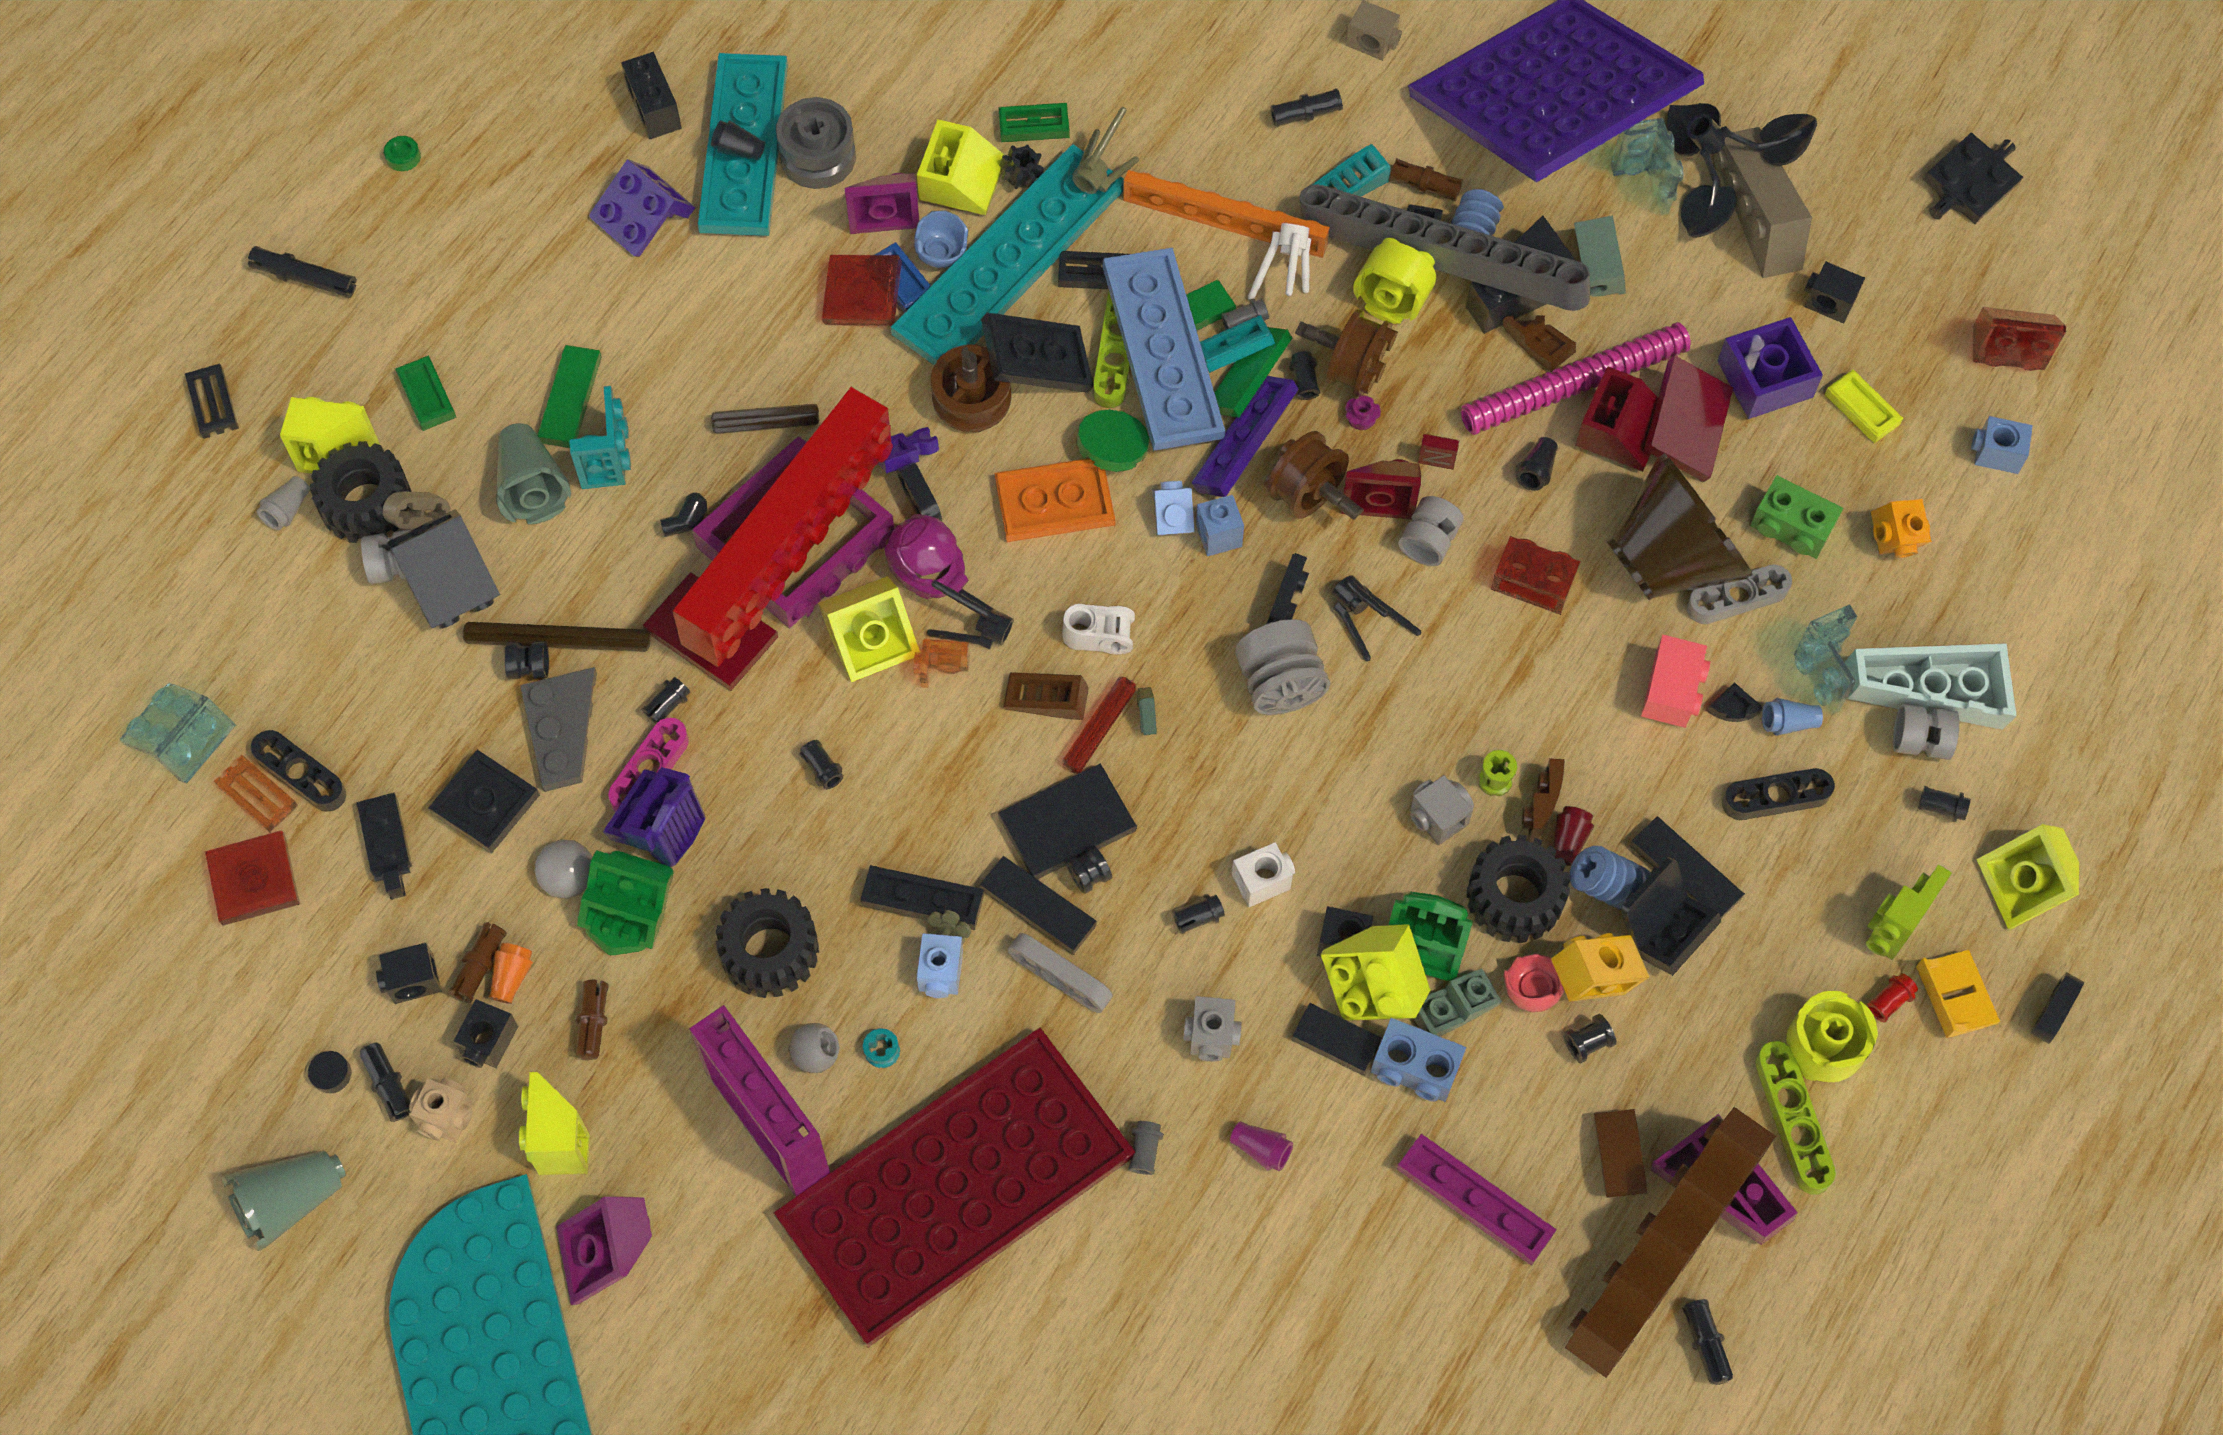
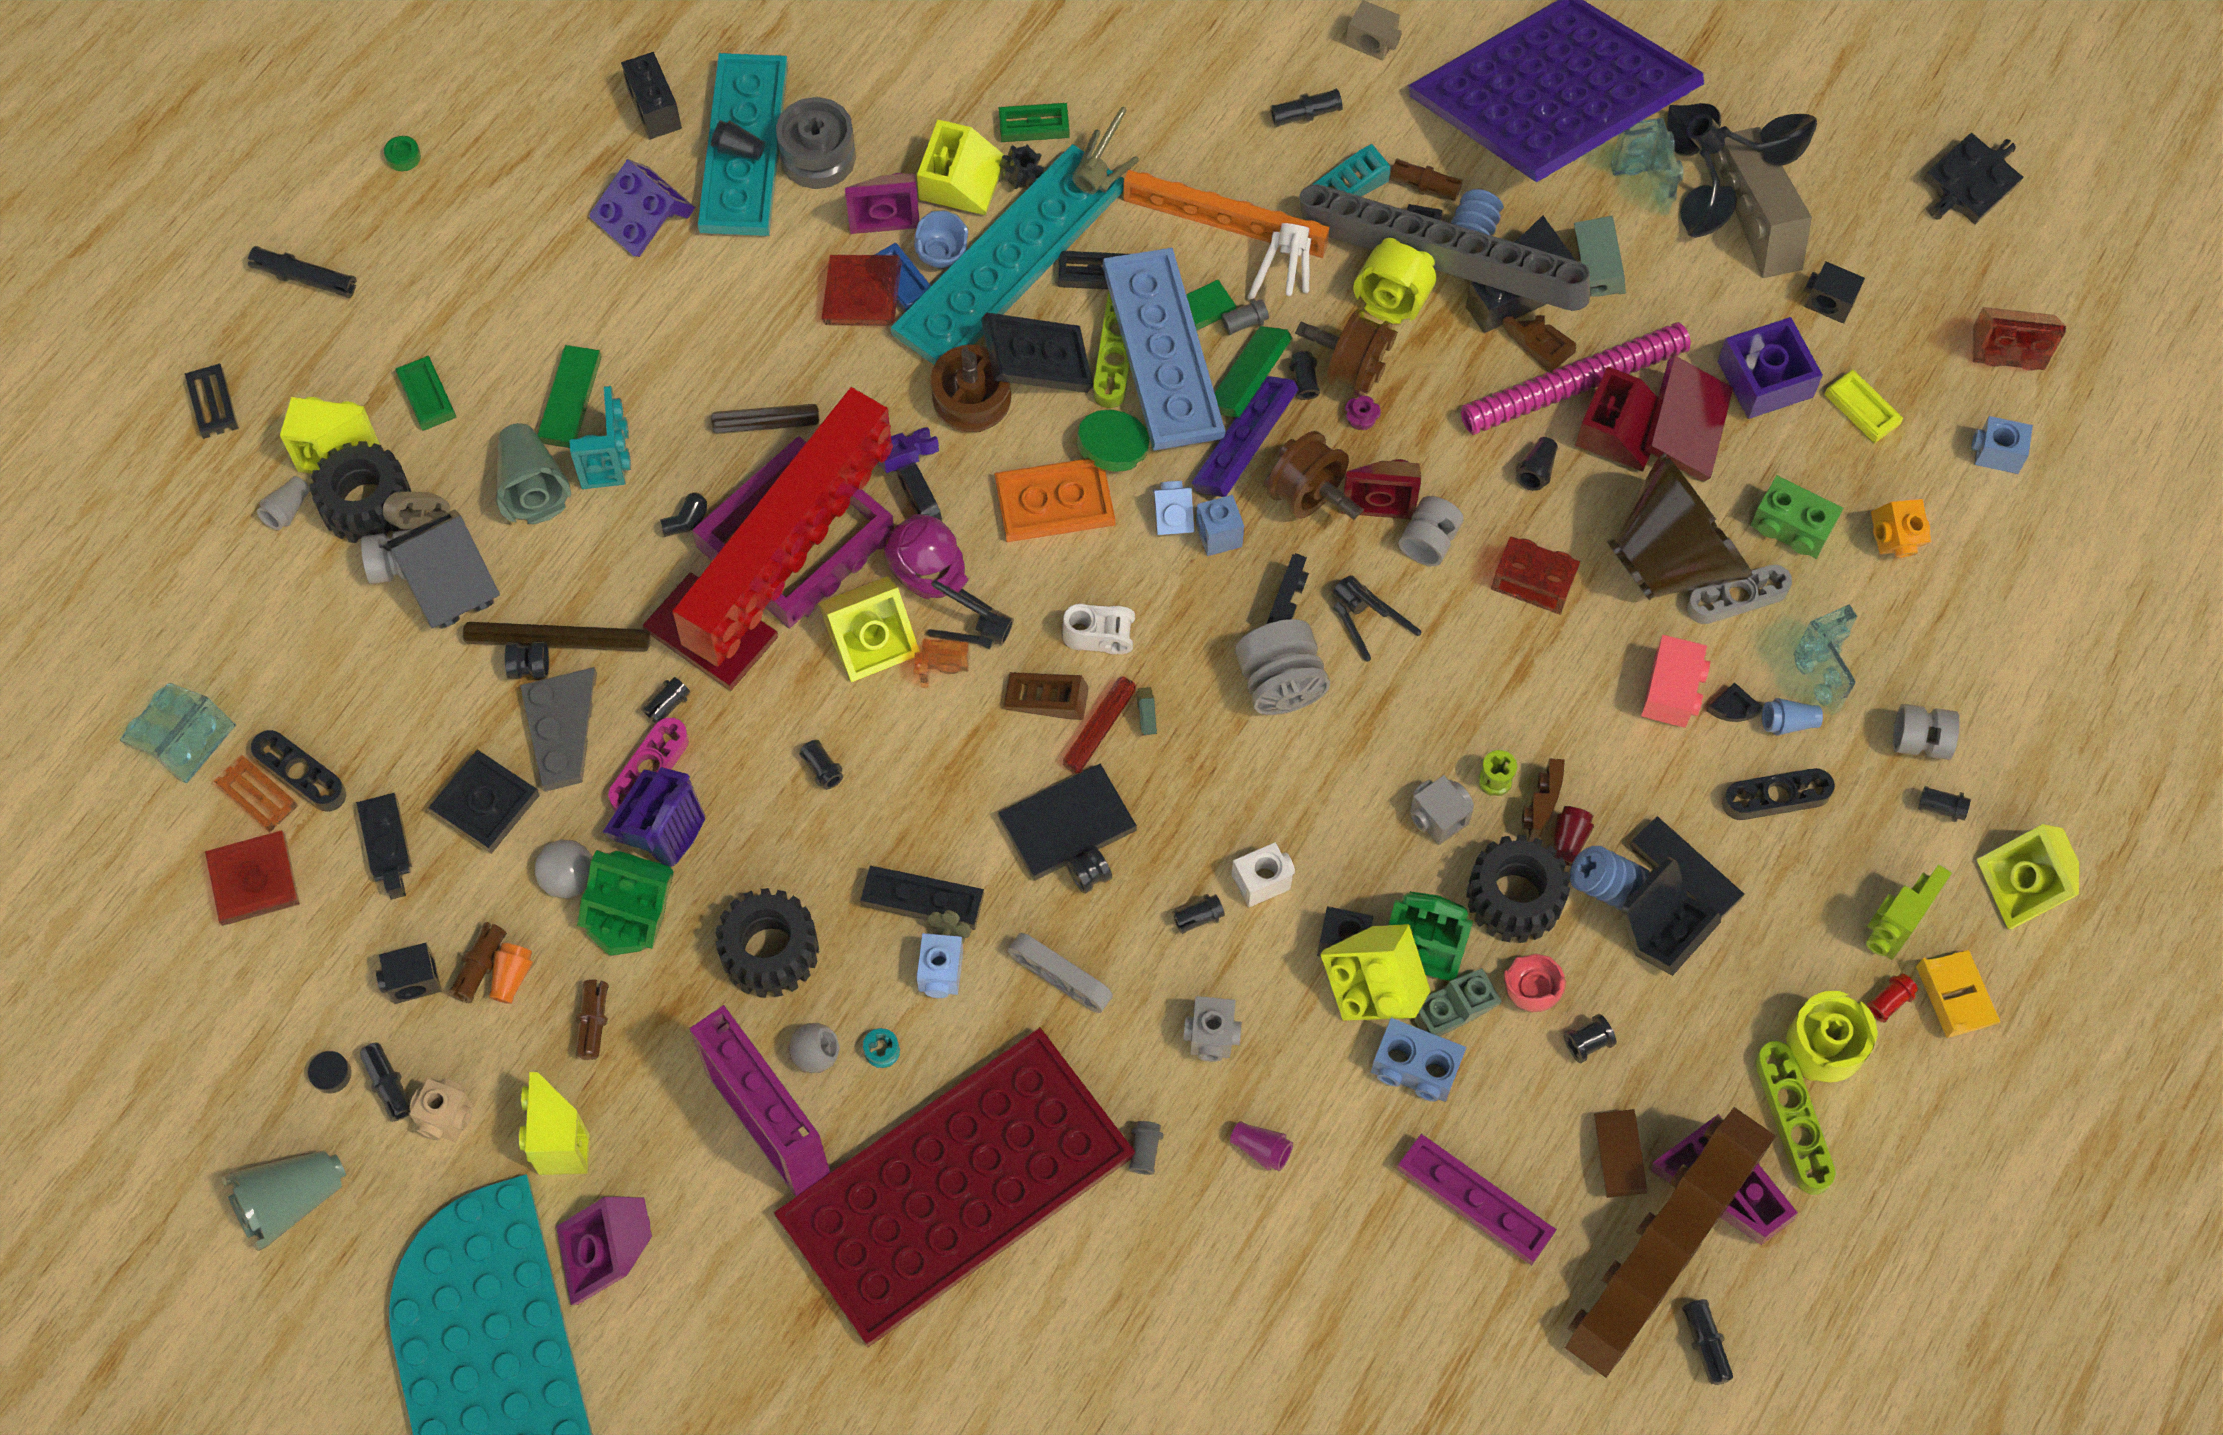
(484, 1018): black brick -> none
(1038, 905): black tile -> none
(1236, 343): teal tile -> none
(1336, 1039): black tile -> none
(1438, 451): dark red tile -> none
(1599, 967): yellow brick -> none
(1953, 677): light aqua wedge -> none
(2057, 1007): black beam -> none

